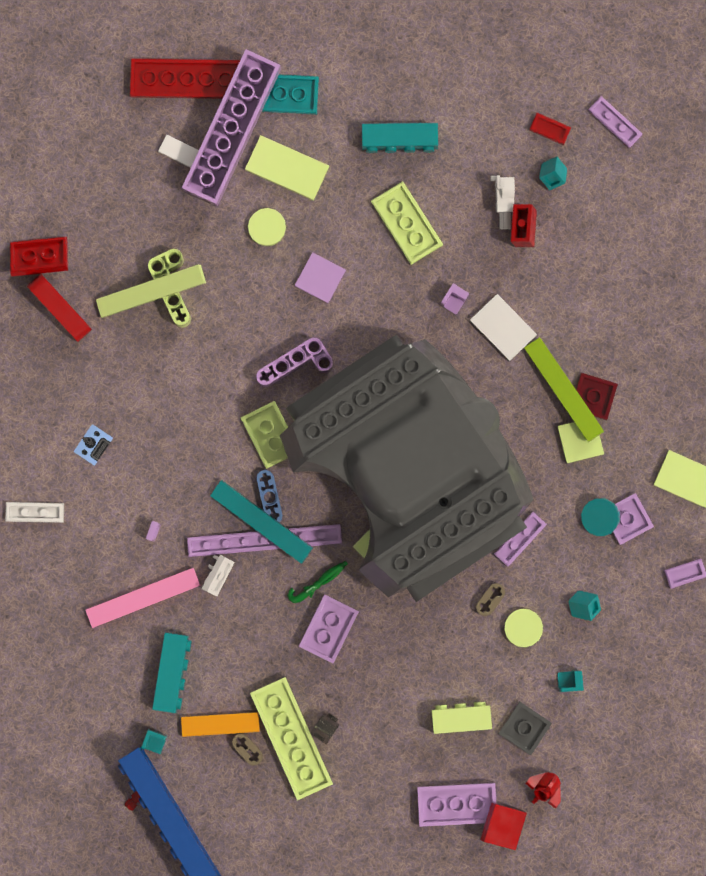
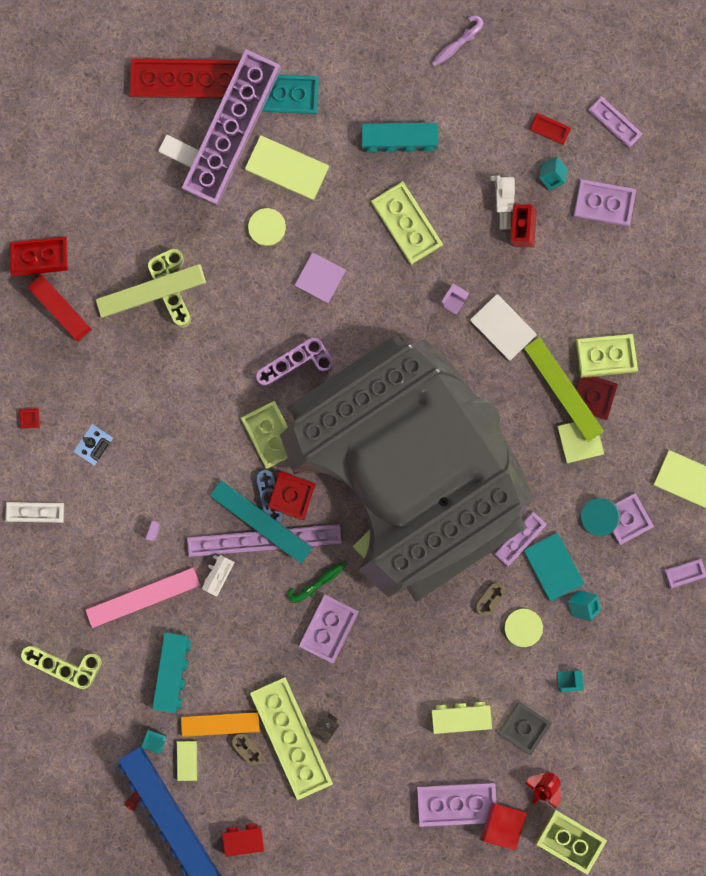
(29, 418): none -> red tile
(58, 664): none -> yellowish green beam
(186, 760): none -> yellowish green tile
(243, 840): none -> red brick
(291, 495): none -> red tile
(452, 48): none -> lavender piece
(554, 567): none -> teal tile
(570, 841): none -> yellowish green brick
(604, 203): none -> lavender tile
(606, 355): none -> yellowish green tile

